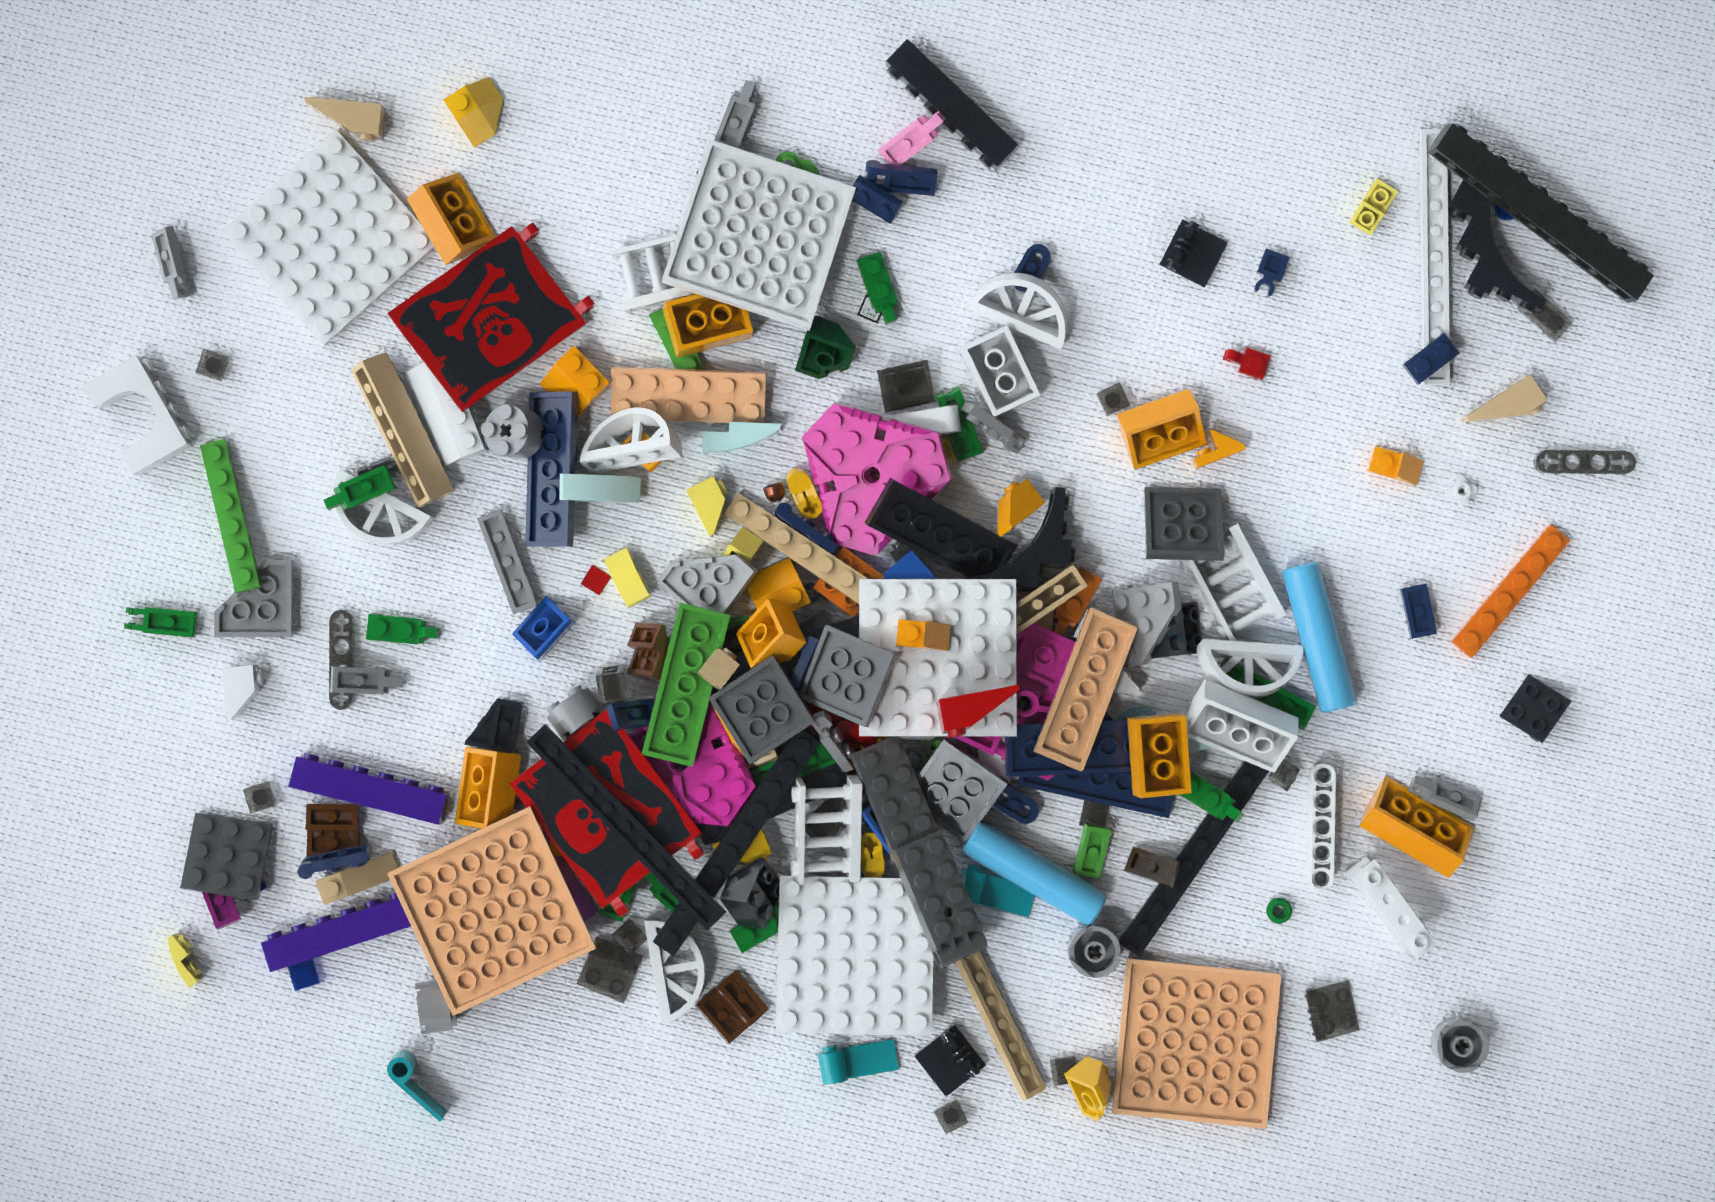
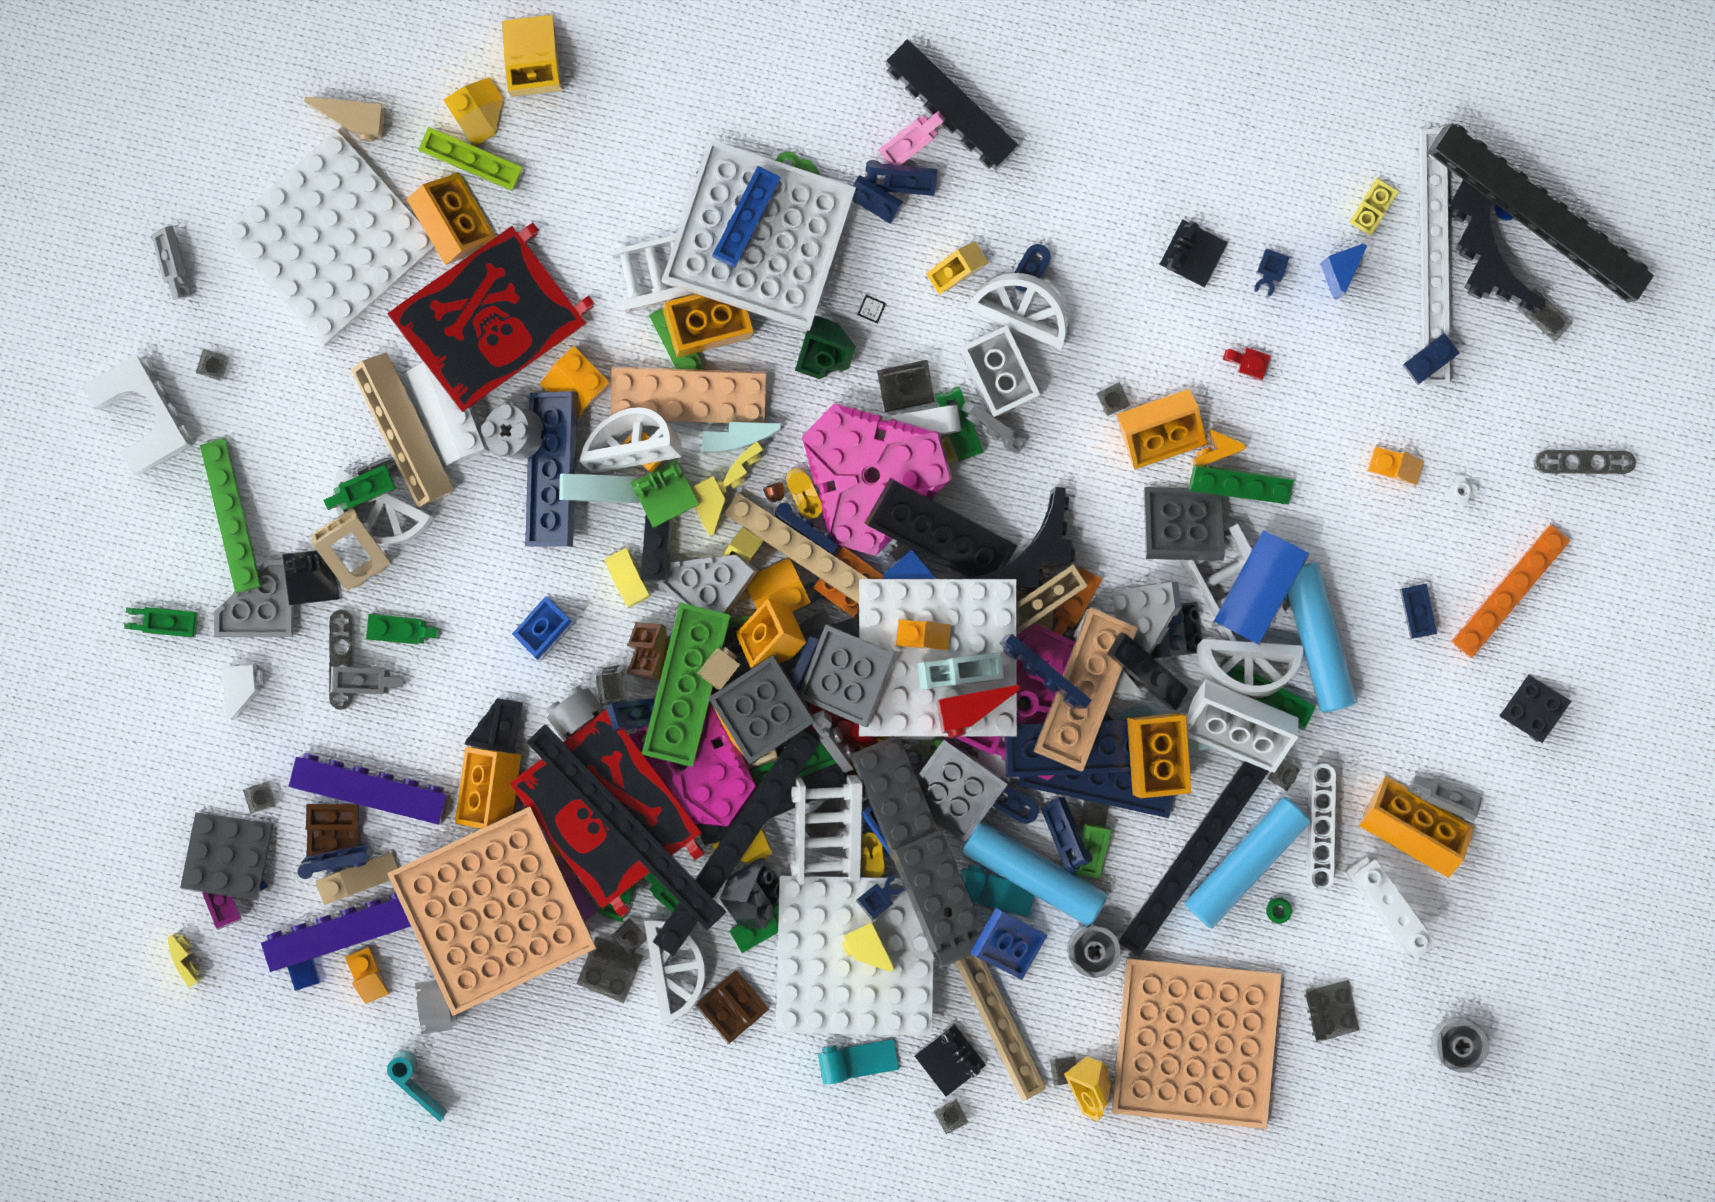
(309, 578): none -> black hinge
(336, 530): none -> tan panel
(367, 975): none -> light orange slope
(470, 159): none -> lime plate
(507, 561): light grey plate -> none
(531, 56): none -> yellow slope
(595, 580): red sticker -> none
(656, 551): none -> black plate
(664, 493): none -> bright green hinge
(736, 473): none -> light yellow slope
(737, 116): light grey hinge -> none
(746, 217): none -> blue plate
(867, 947): none -> light yellow slope
(878, 285): green hinge -> none
(878, 900): none -> dark blue plate
(957, 267): none -> yellow slope
(960, 671): none -> light aqua slope
(1008, 944): none -> blue plate
(1017, 505): light orange slope -> none
(1037, 666): none -> dark blue plate
(1066, 835): none -> dark blue plate
(1147, 671): none -> black plate
(1152, 867): dark brown plate -> none
(1212, 799): green hinge -> none
(1241, 484): none -> green plate
(1247, 862): none -> medium azure cylinder
(1261, 587): none -> blue slope
(1341, 268): none -> blue slope
(1513, 402): tan slope -> none

